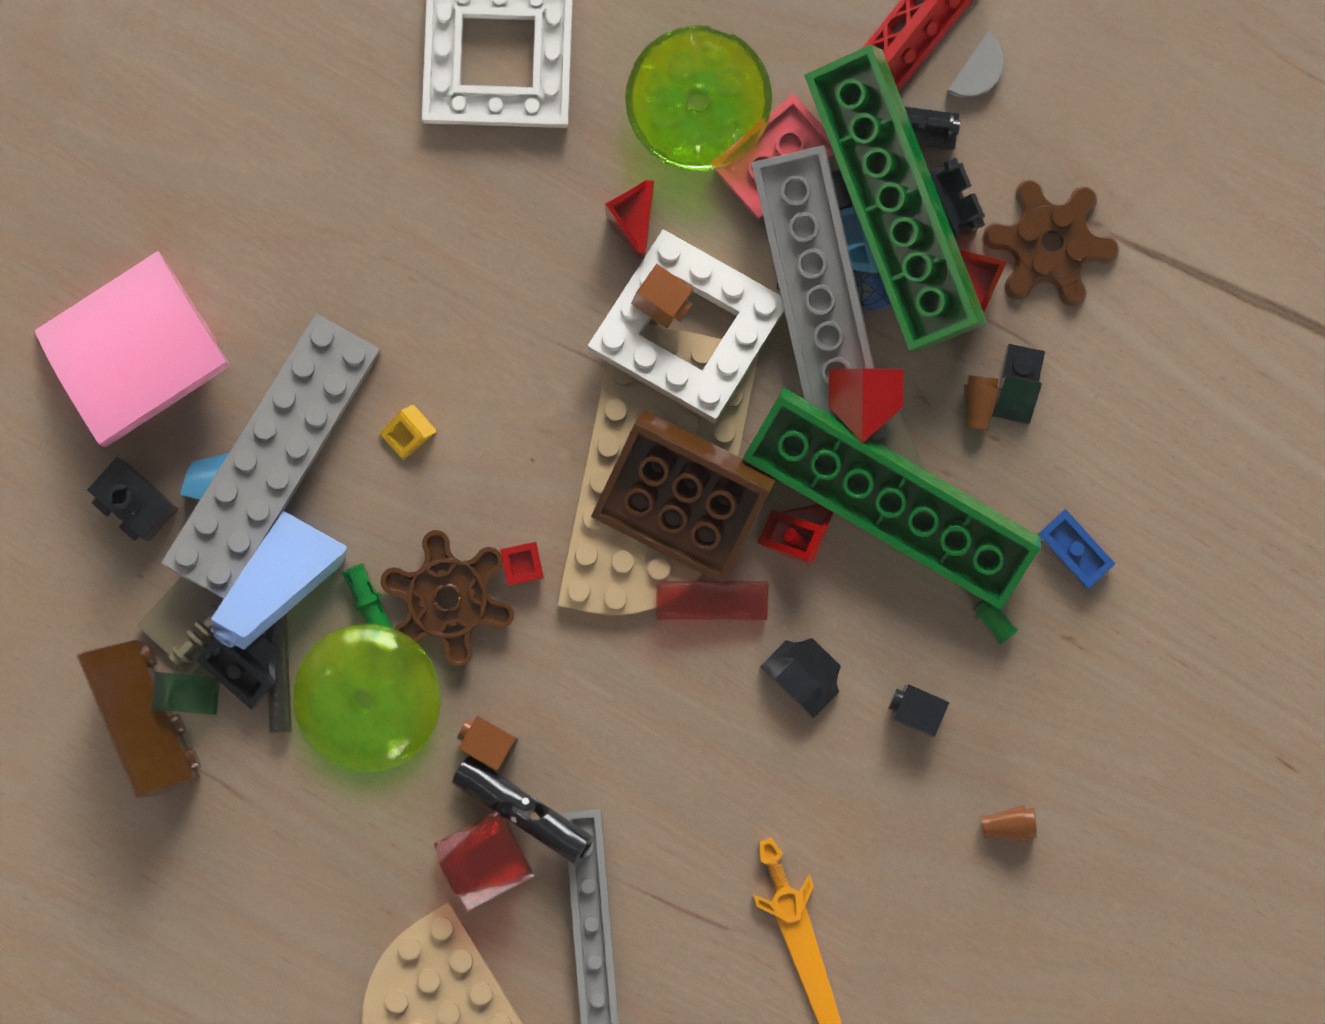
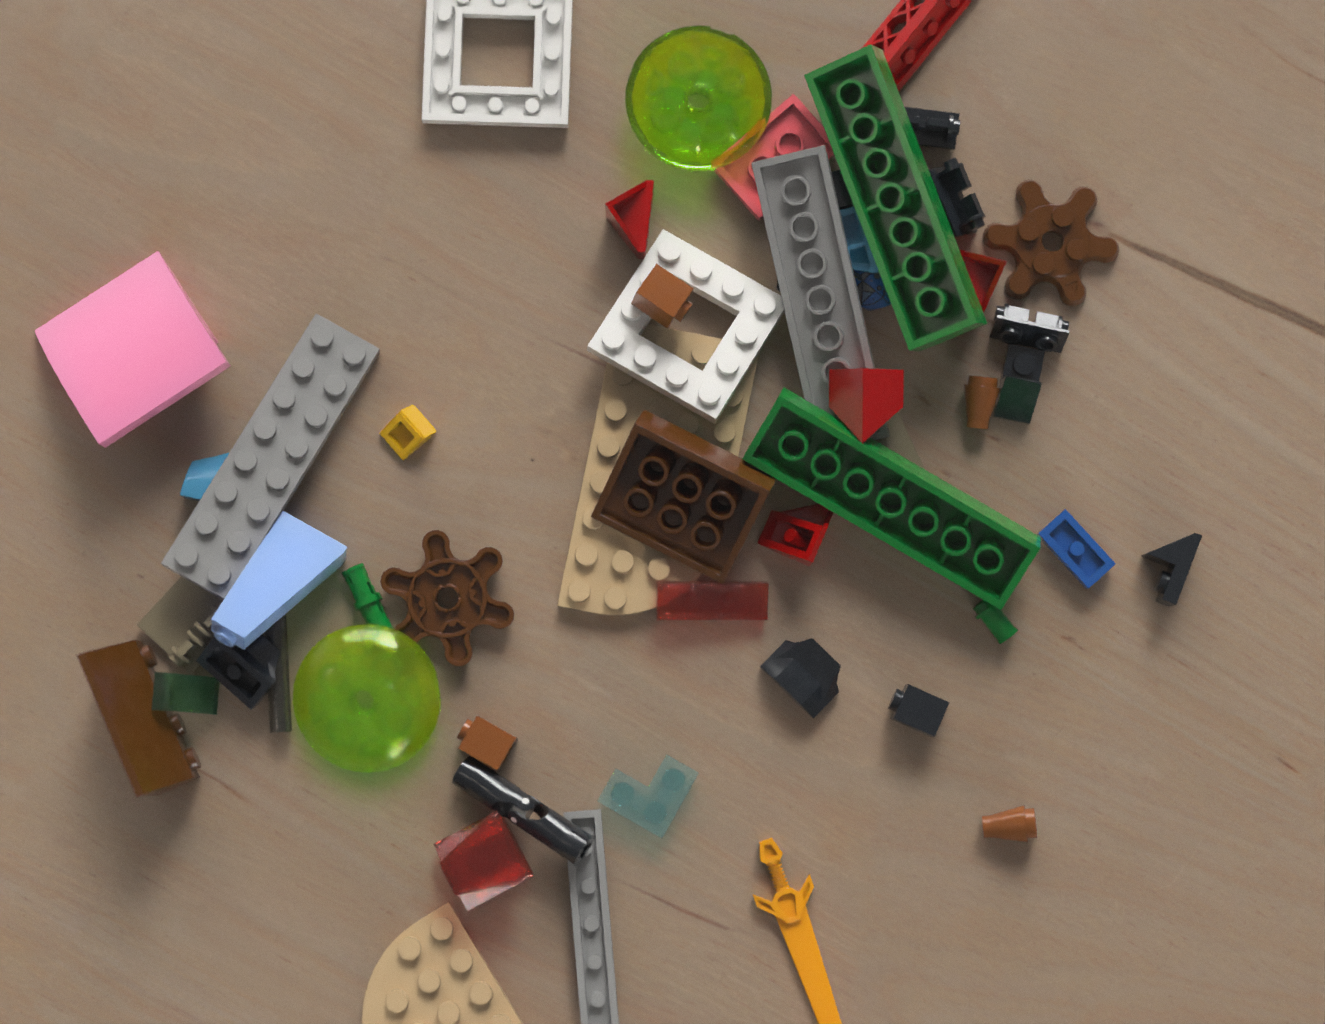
(132, 500): black brick -> none
(522, 563): red plate -> none
(650, 805): none -> clear light blue plate
(981, 70): light grey tile -> none
(1045, 333): none -> black hinge
(1178, 558): none -> black slope

